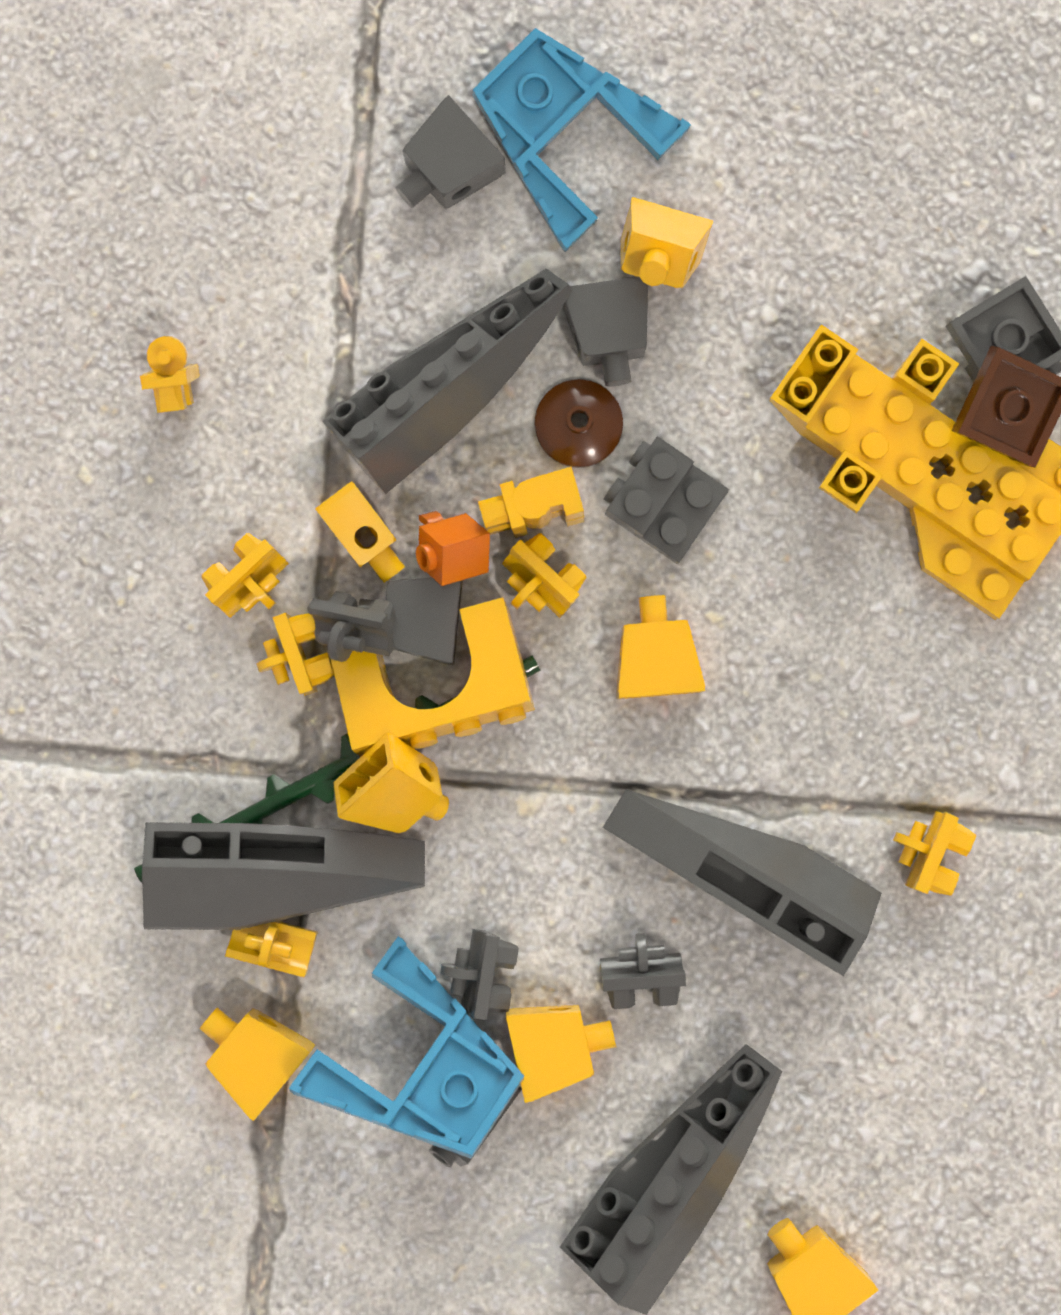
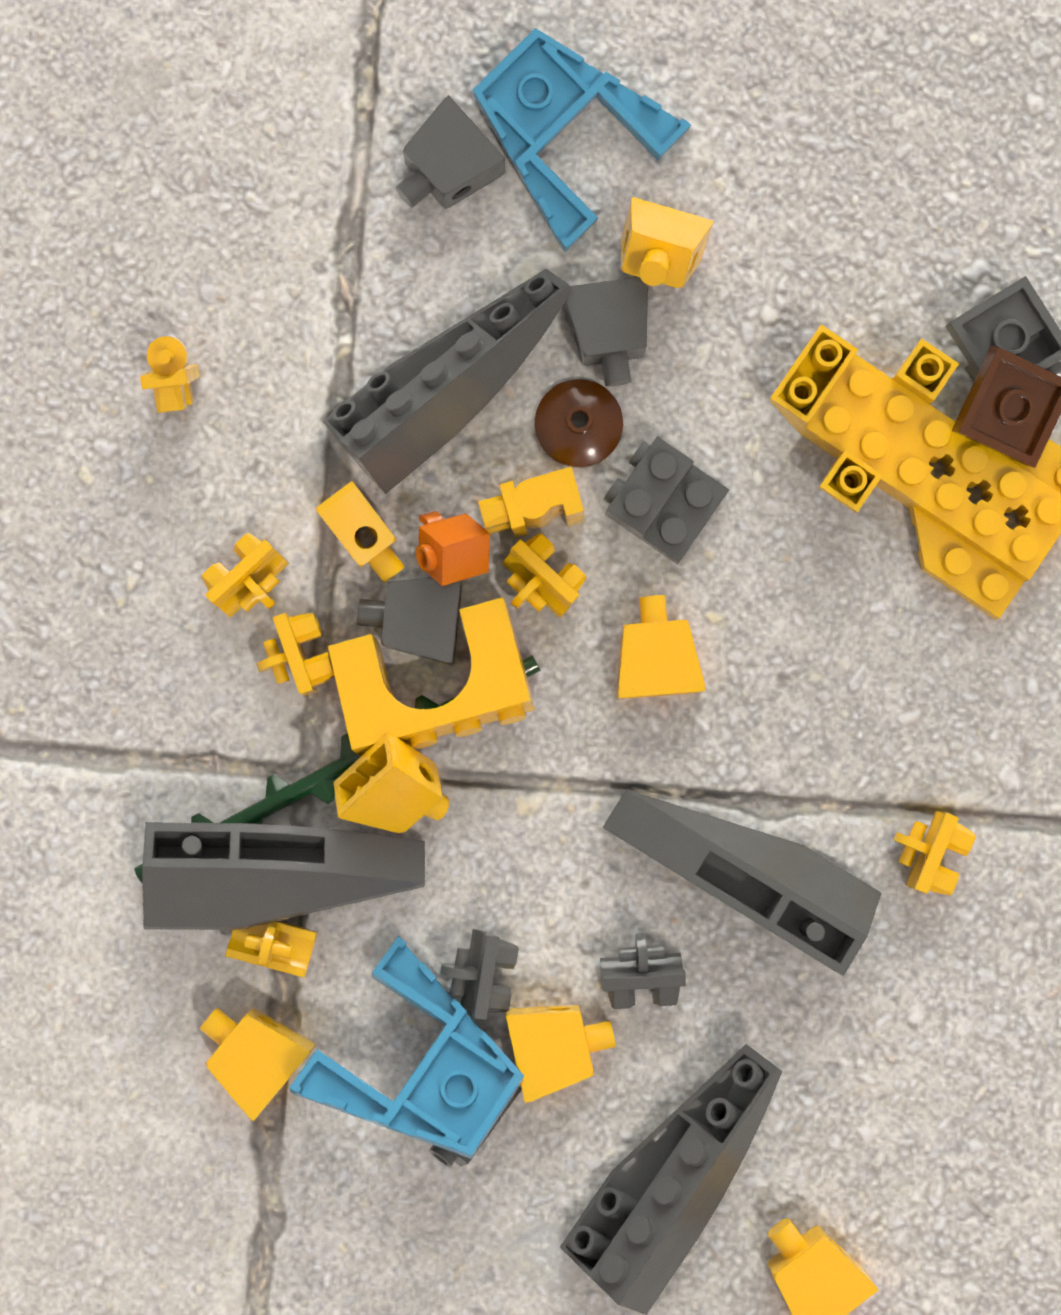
(351, 628): dark grey hips -> none

